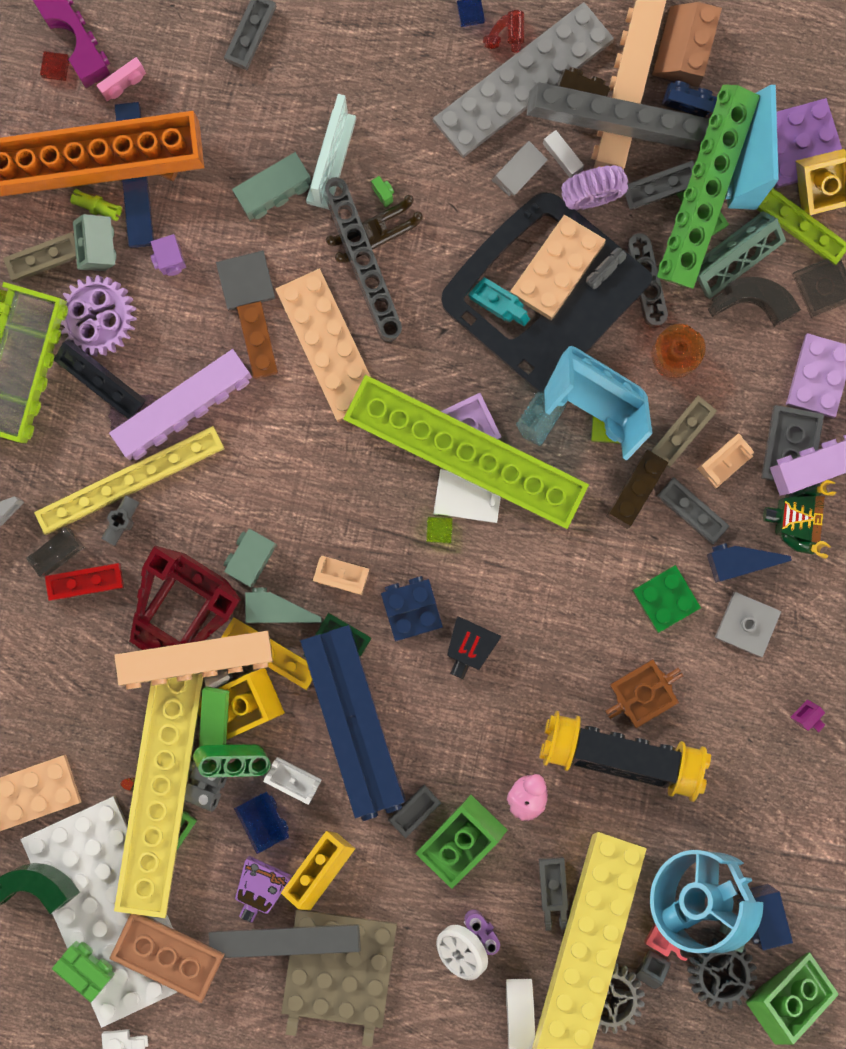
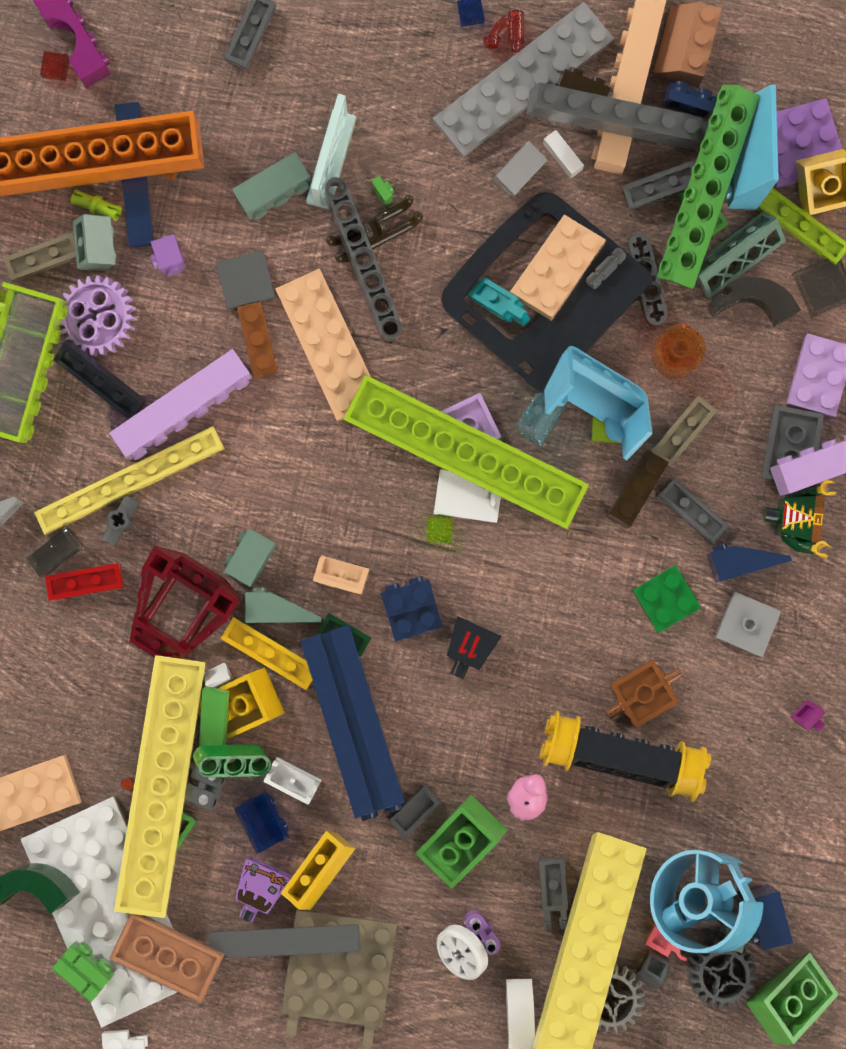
(127, 75): bright pink plate -> none
(193, 658): light nougat brick -> none
(594, 187): lavender gear -> none
(726, 461): light nougat hinge -> none

